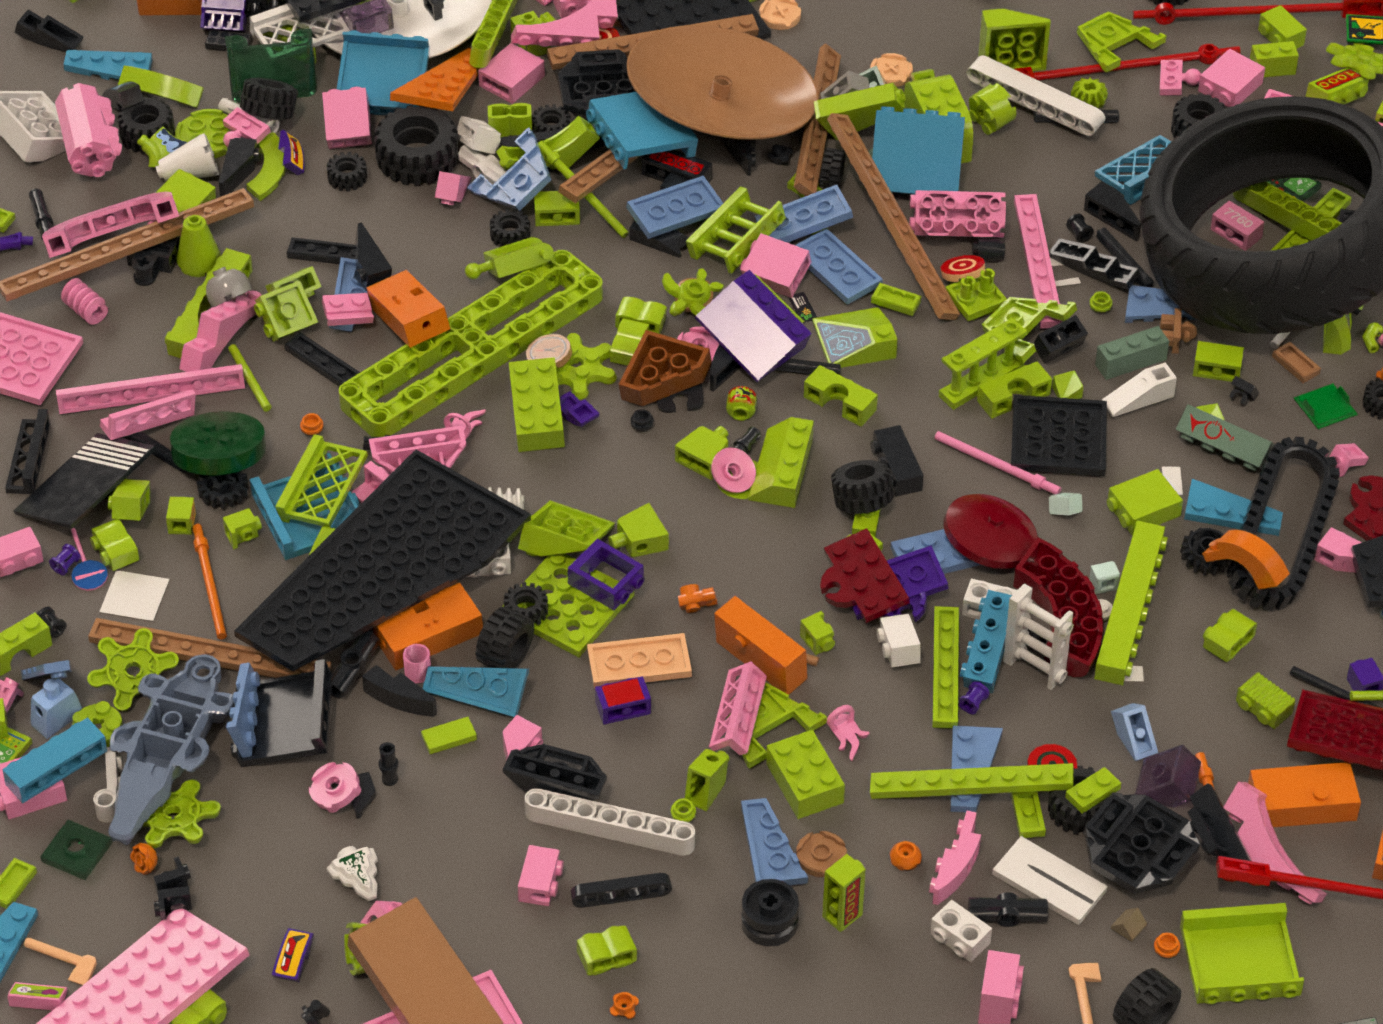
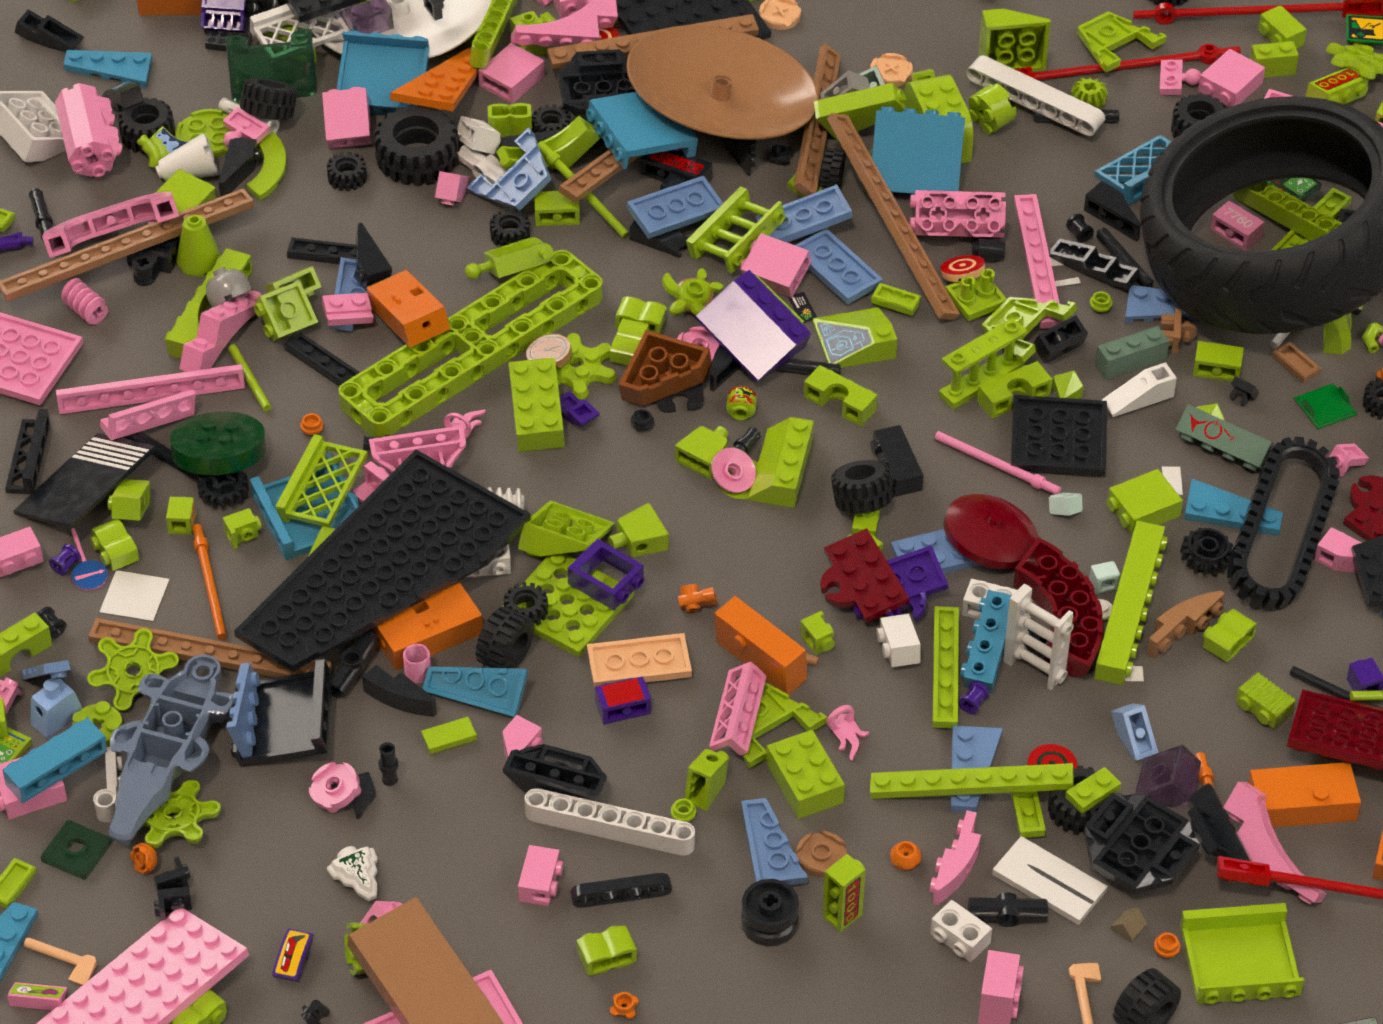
(163, 85): lime slope -> none
(293, 152): slope -> none
(1184, 617): none -> medium nougat slope
(1253, 553): orange arch -> none

